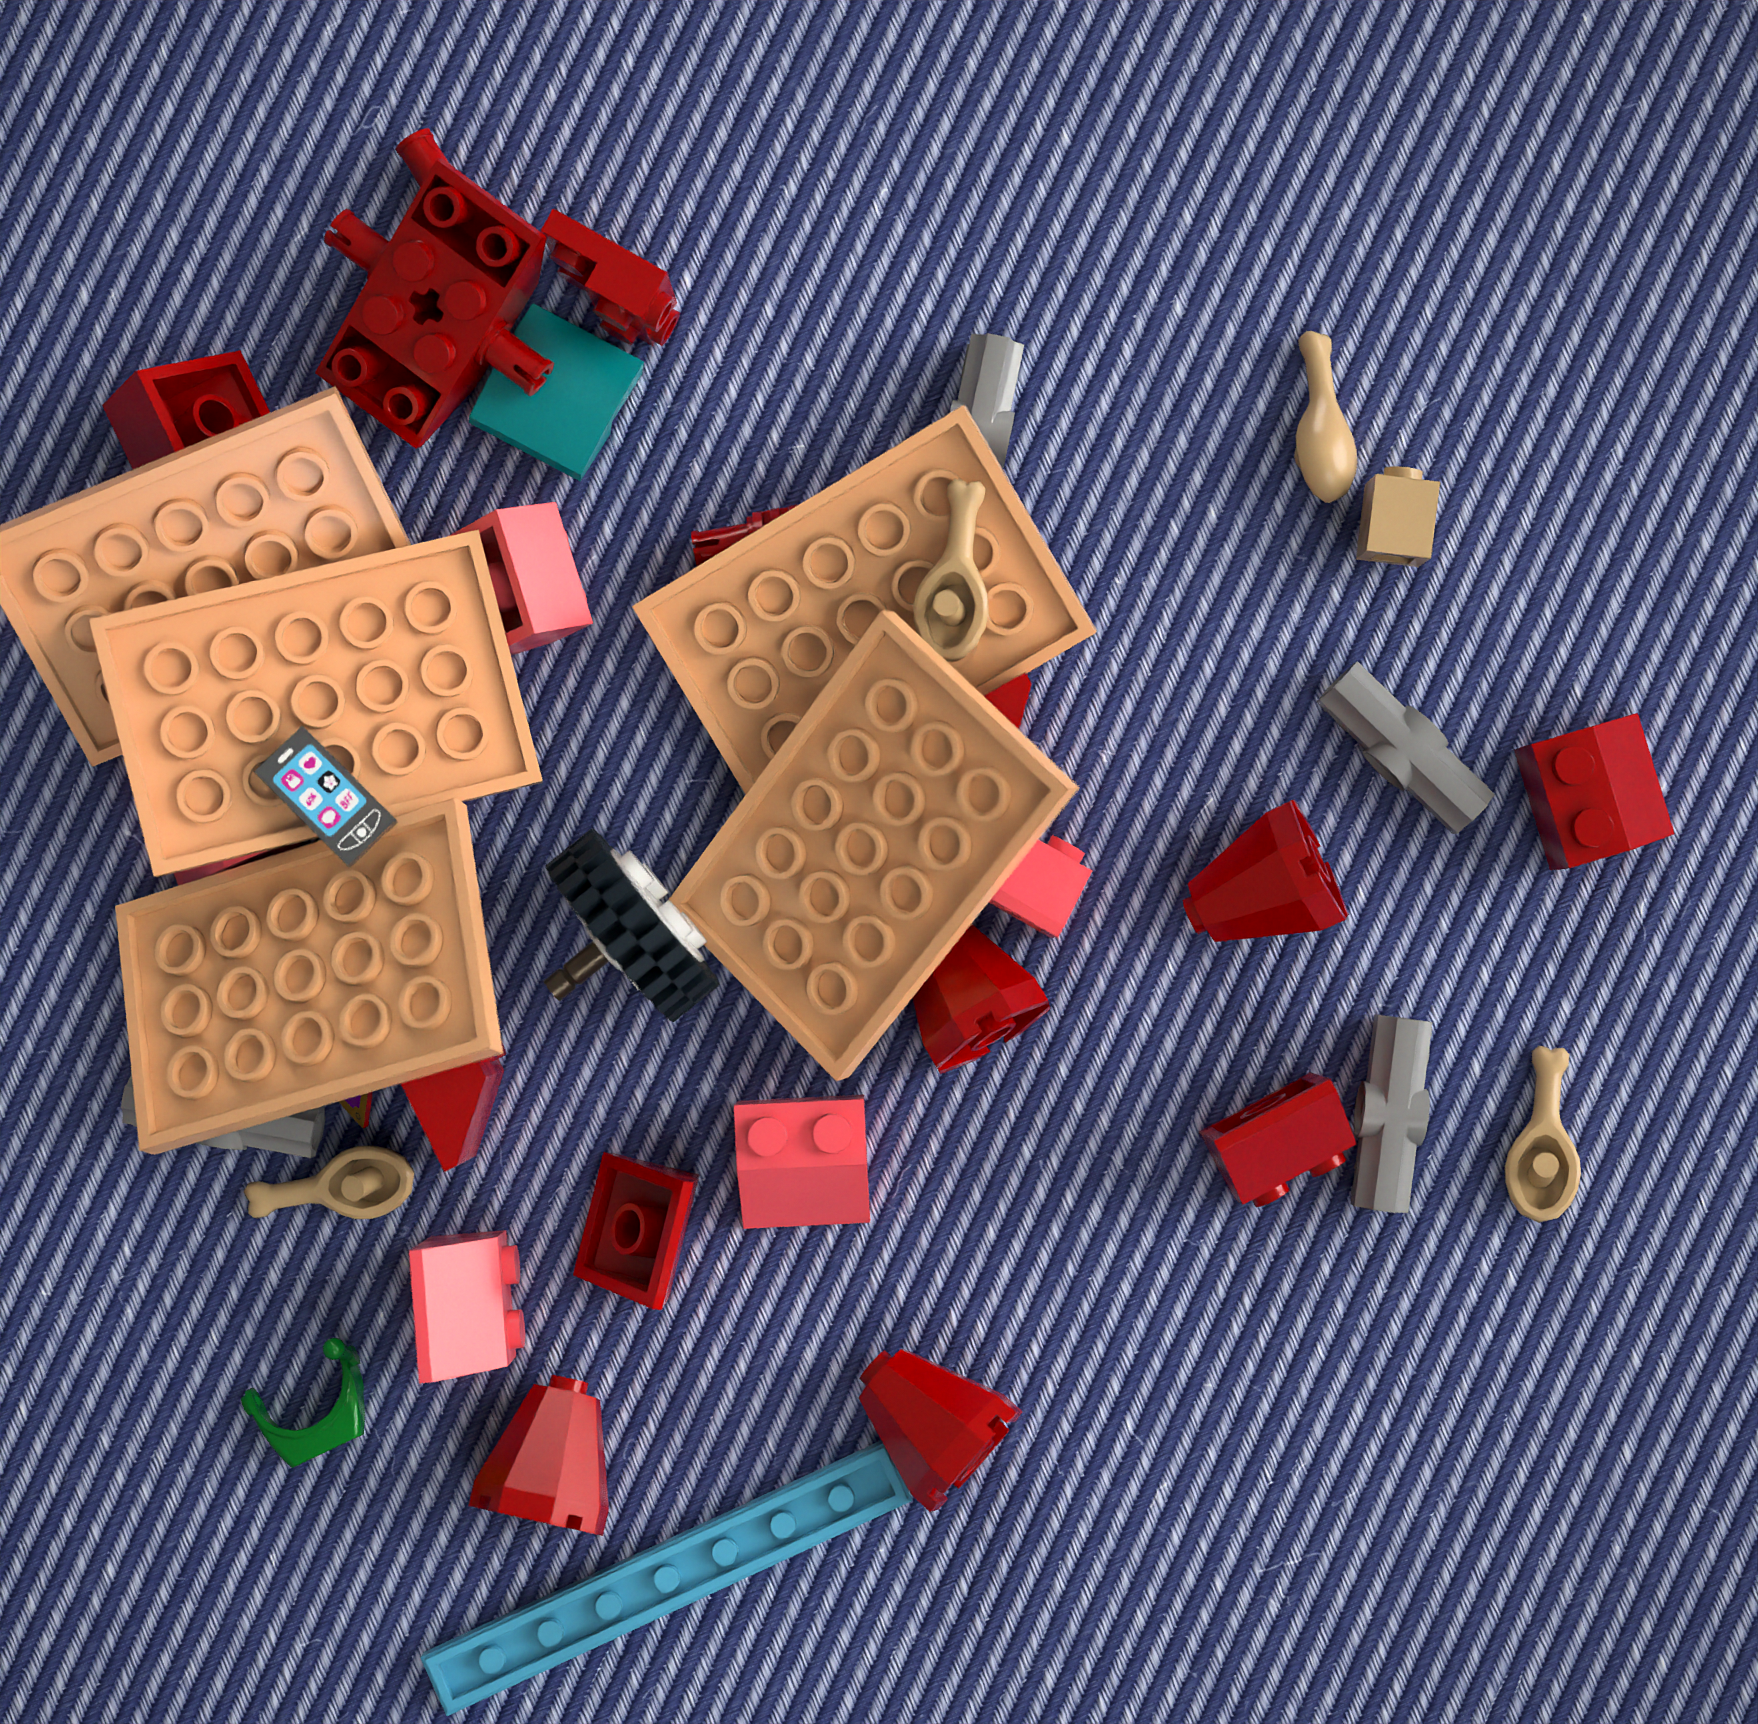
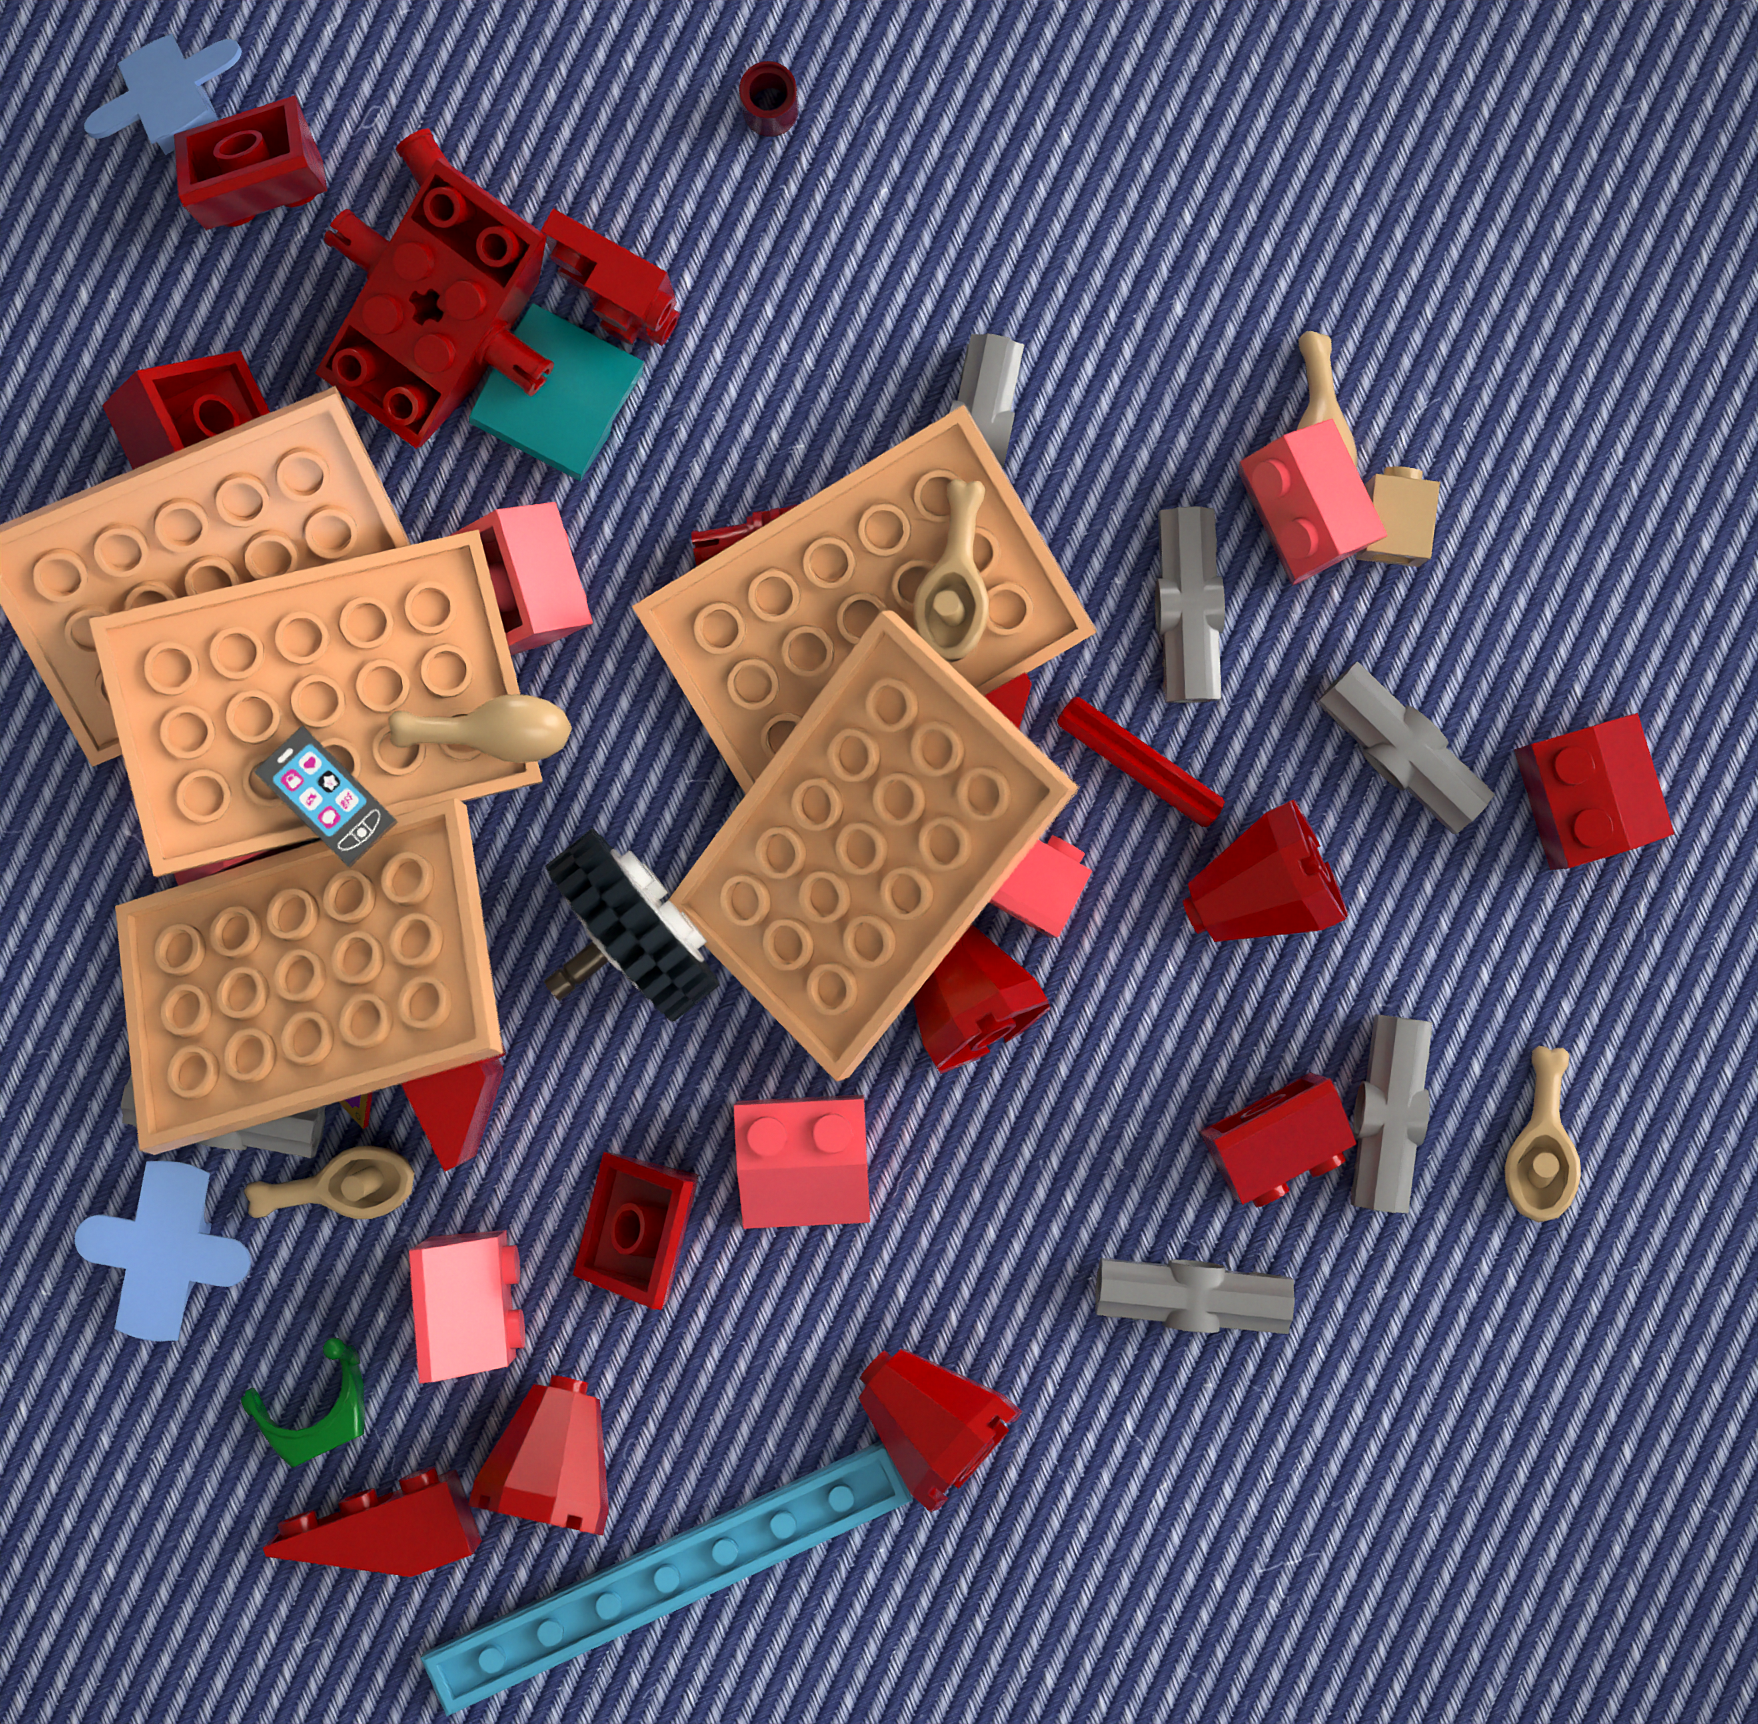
(163, 1250): none -> light blue piece
(164, 91): none -> light blue piece
(248, 165): none -> red slope
(388, 1534): none -> red slope
(505, 727): none -> tan piece
(765, 76): none -> dark red beam
(1140, 762): none -> red axle
(1189, 605): none -> light grey piece
(1194, 1296): none -> light grey piece
(1310, 500): none -> coral slope

